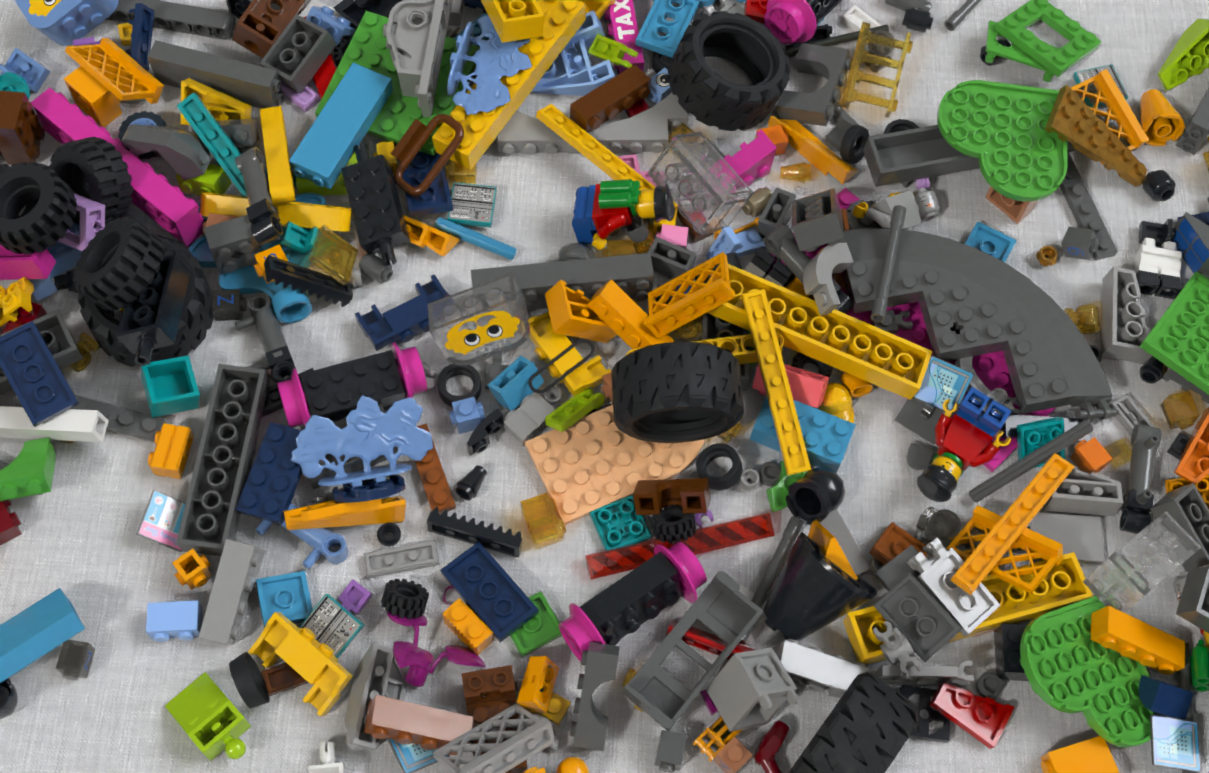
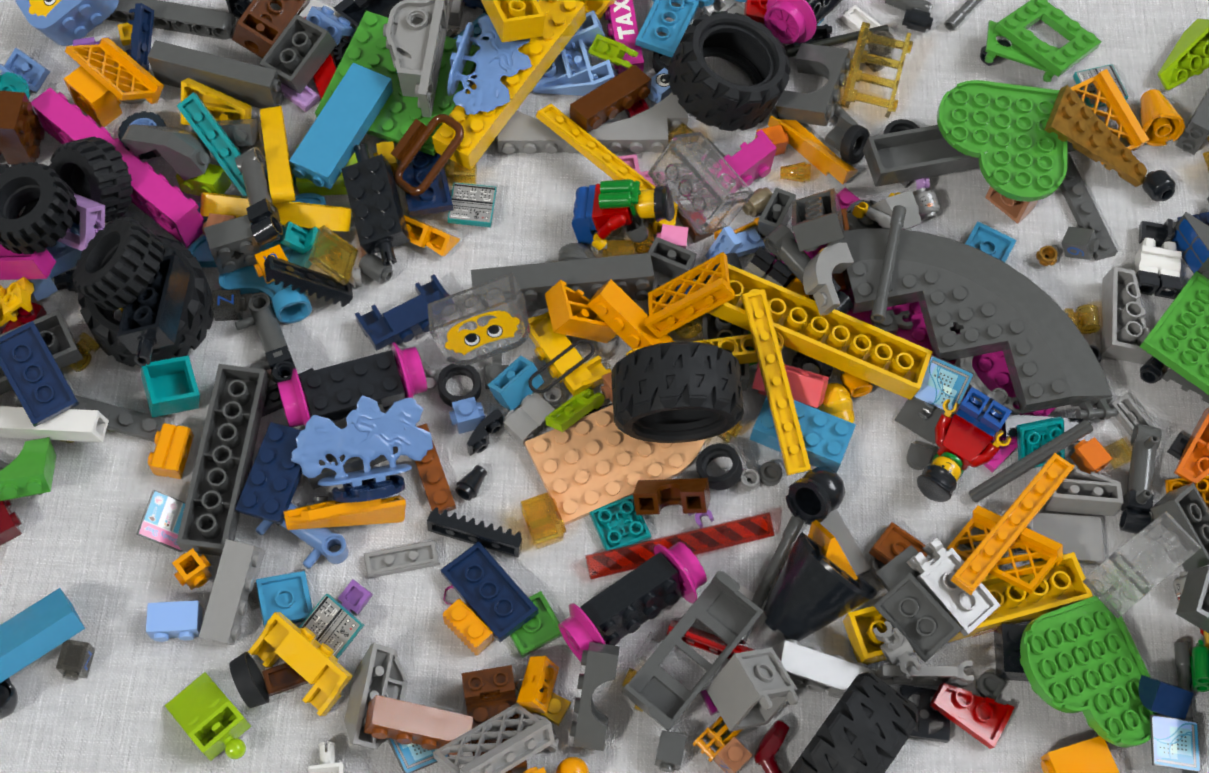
(385, 528): black plate -> none
(404, 598): black tyre -> none
(419, 659): magenta plant -> none
(476, 238): dark azure axle -> none
(673, 524): black tyre -> none
(778, 492): bright green tile -> none
(942, 525): clear smoke piece -> none
(1137, 640): light orange brick -> none
(1180, 410): clear yellow brick -> none

